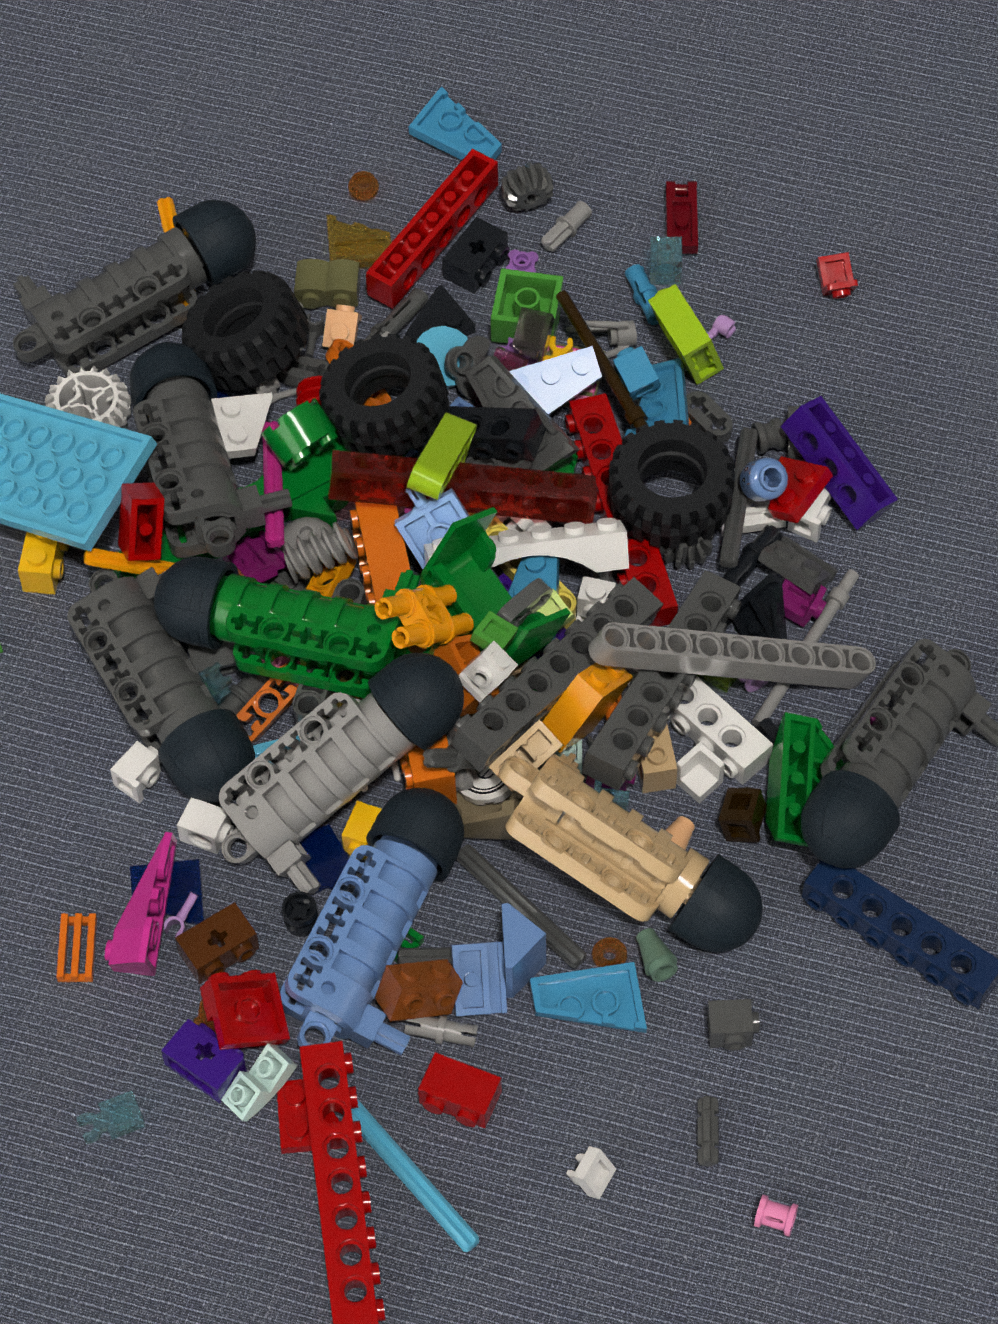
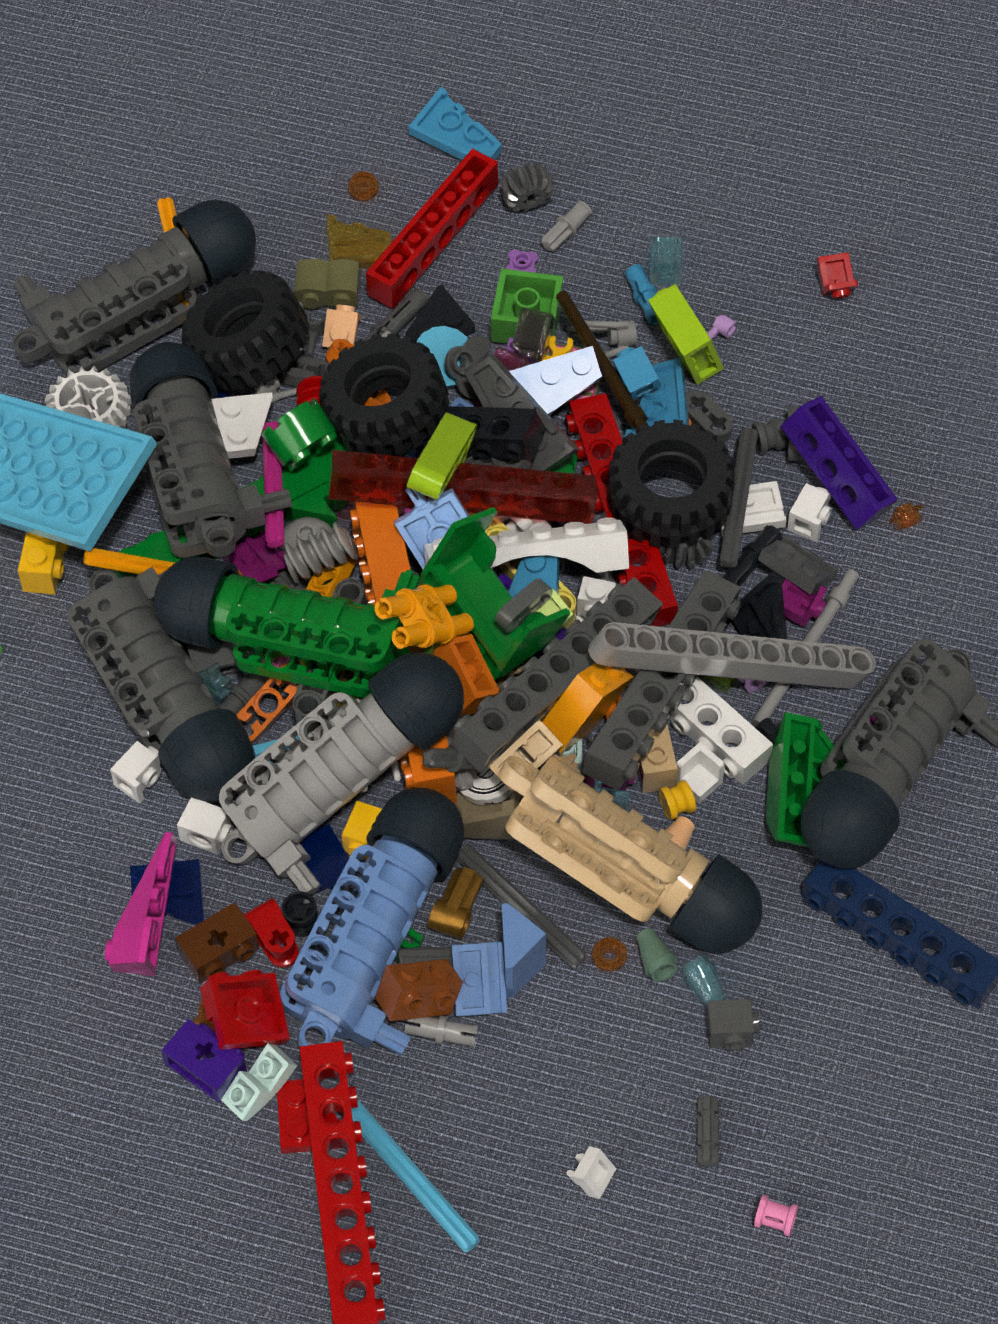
(76, 921): orange tile -> none
(117, 1116): clear light blue plate -> none
(141, 521): red brick -> none
(181, 915): lavender hand -> none
(272, 932): none -> red piece
(453, 912): none -> pearl gold piece
(459, 1091): red brick -> none
(475, 255): black brick -> none
(487, 671): white brick -> none
(494, 629): bright green plate -> none
(592, 996): dark azure wing -> none
(677, 799): none -> yellow wheel
(682, 214): dark red plate -> none
(703, 979): none -> clear light blue cone
(742, 814): dark brown brick -> none
(763, 479): medium blue head -> none
(803, 487): red wing -> none
(906, 516): none -> clear orange plate

